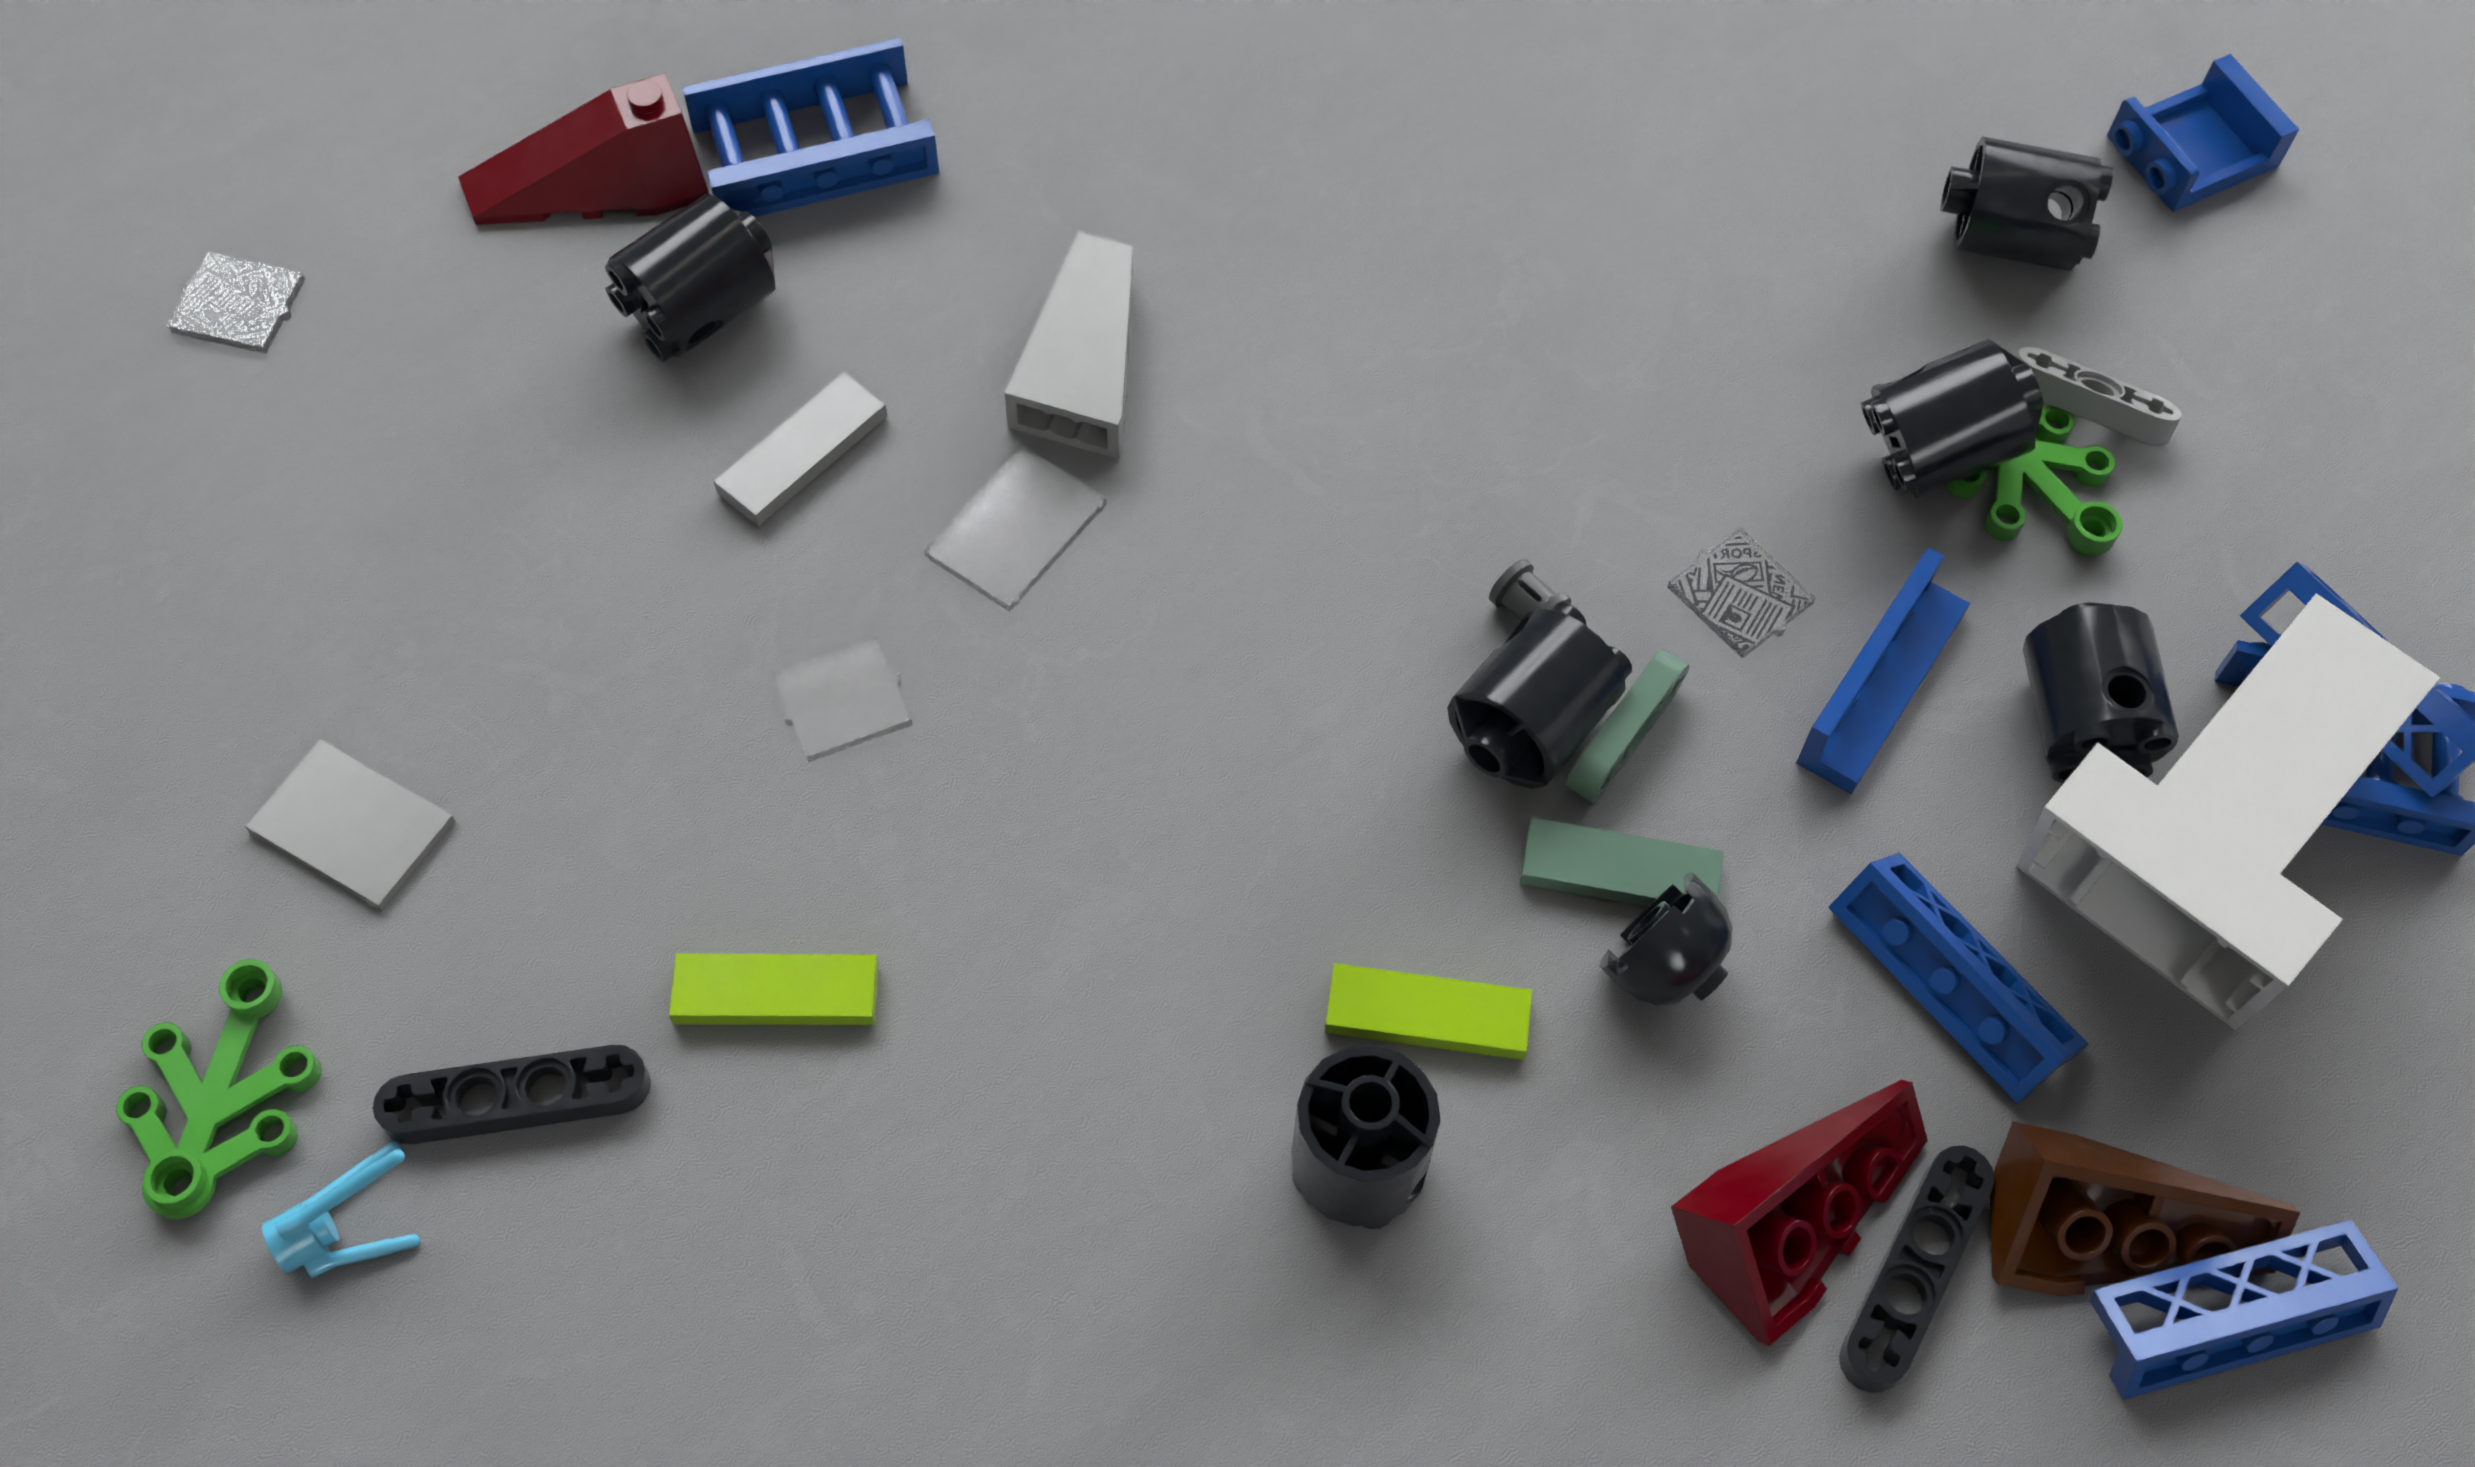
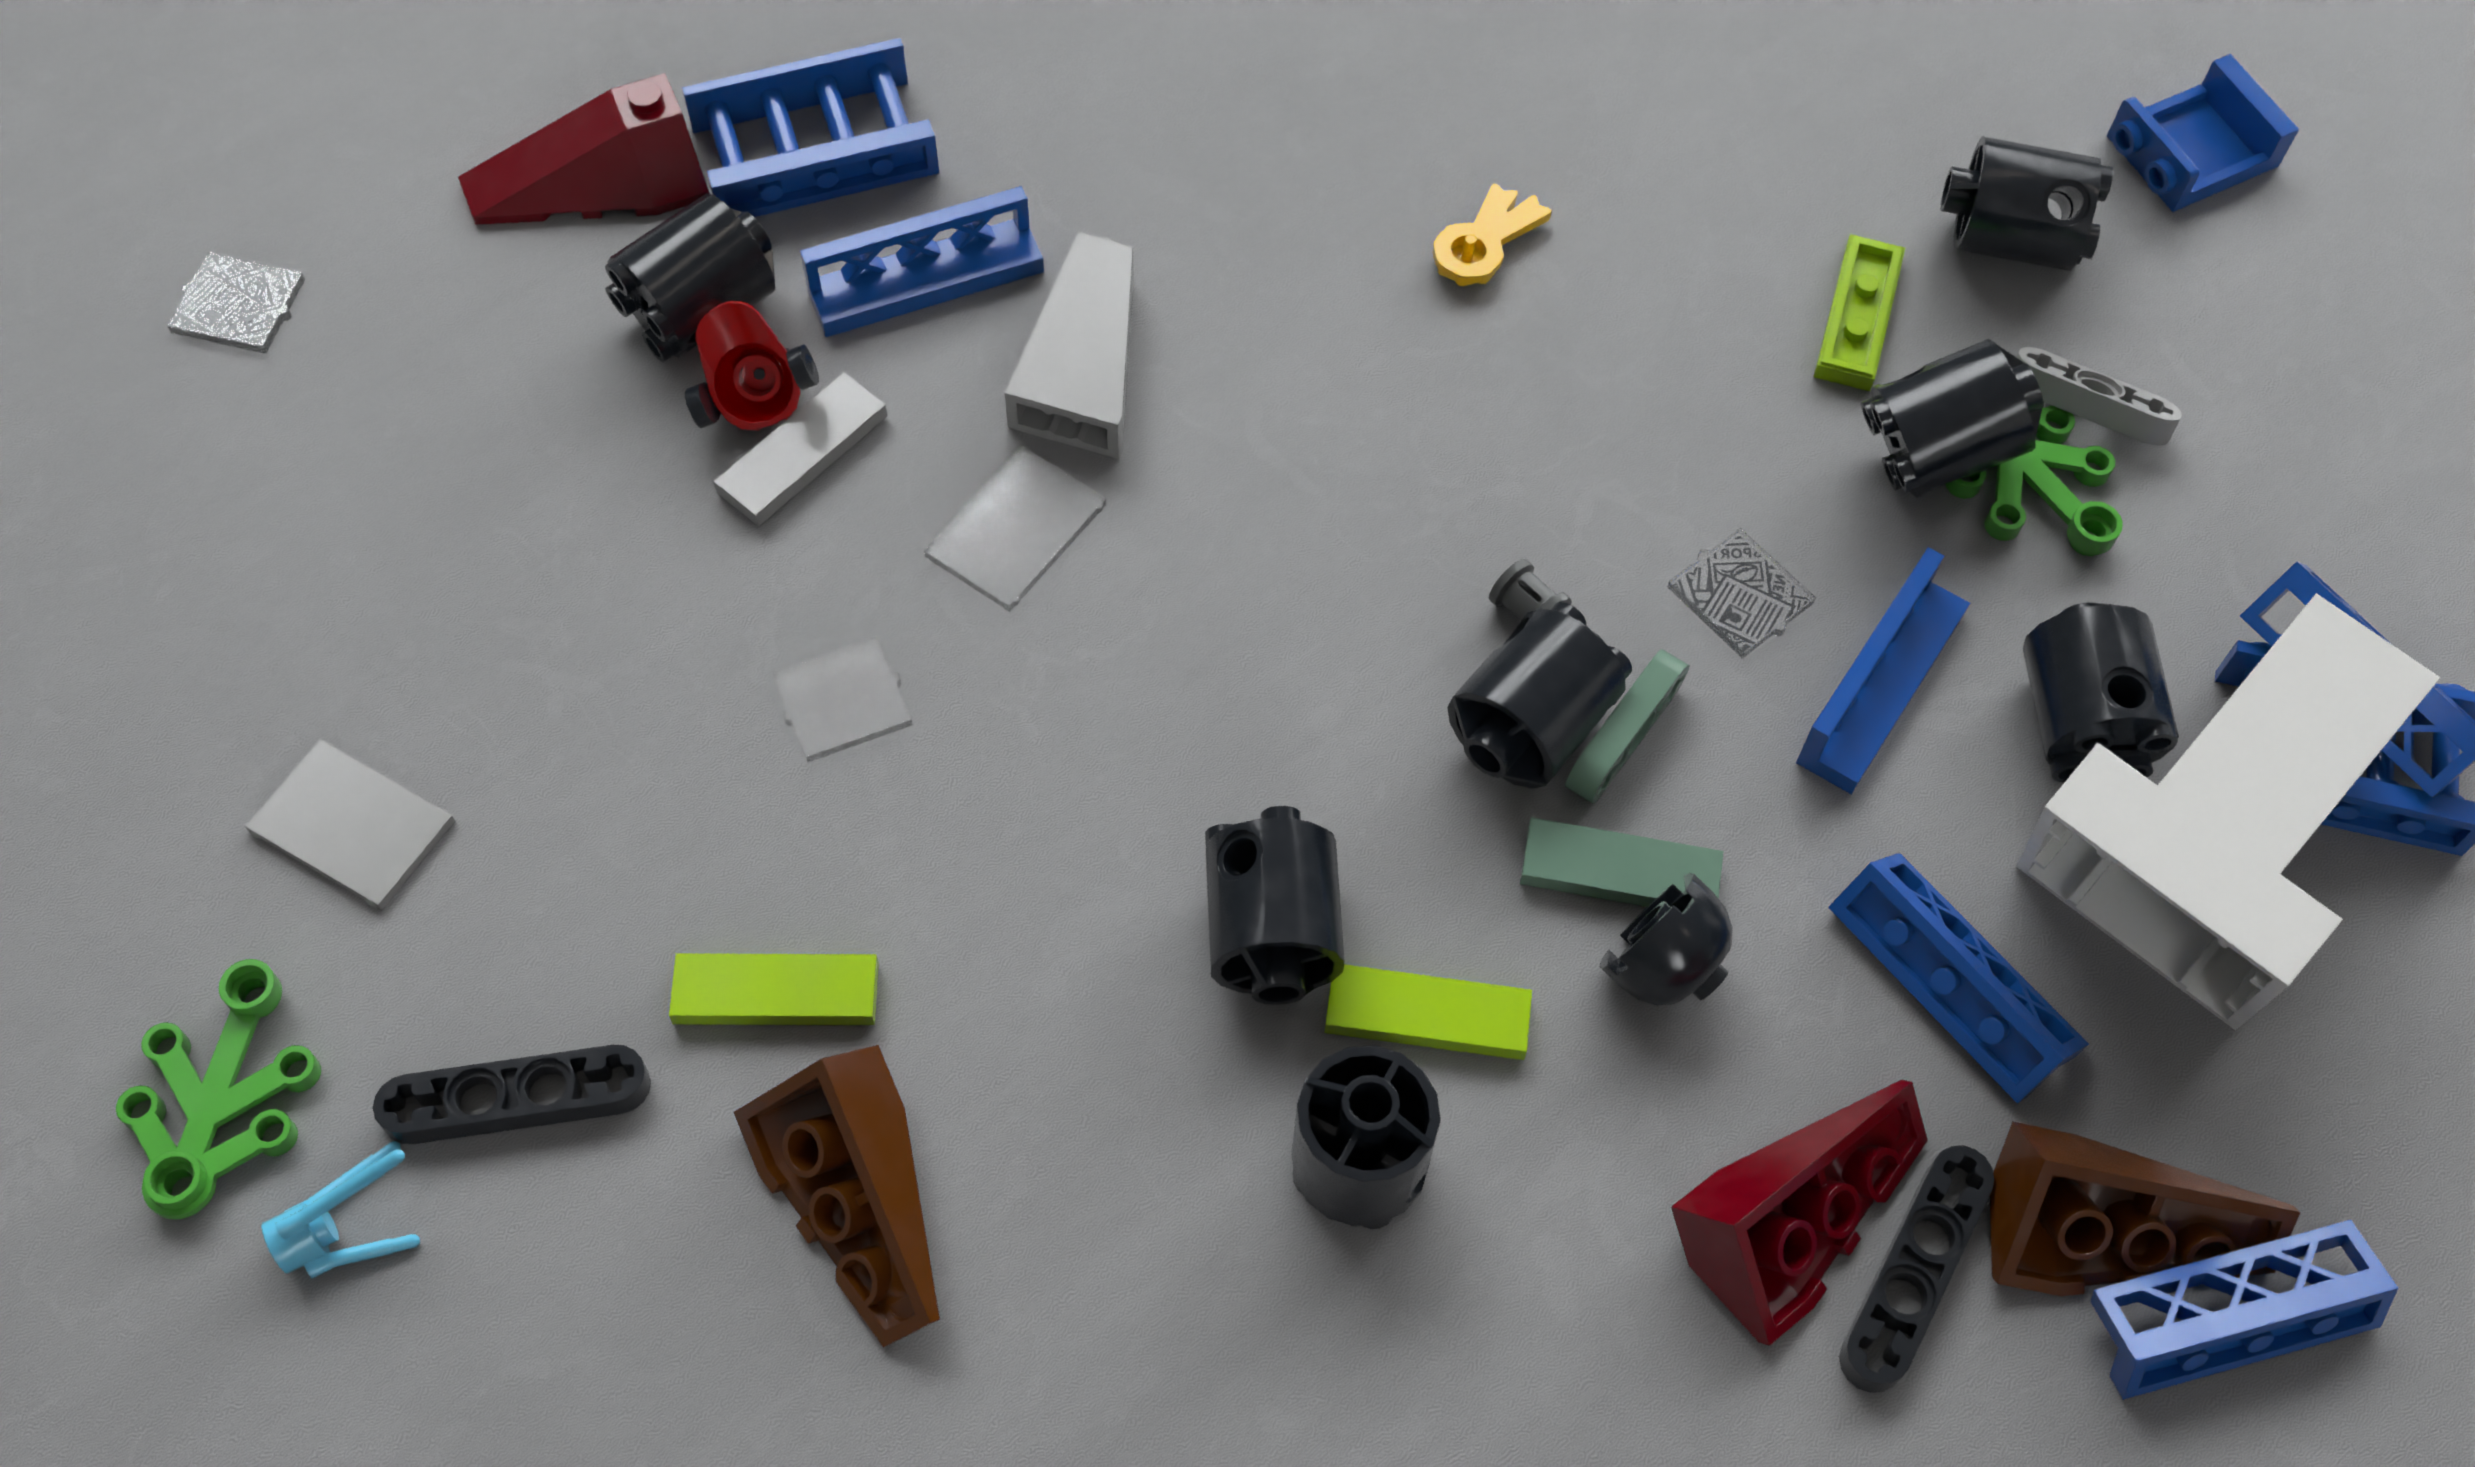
(746, 370): none -> red cap
(847, 1166): none -> reddish brown wedge
(922, 269): none -> blue fence
(1273, 906): none -> black cylinder
(1474, 250): none -> yellow piece
(1859, 312): none -> lime tile

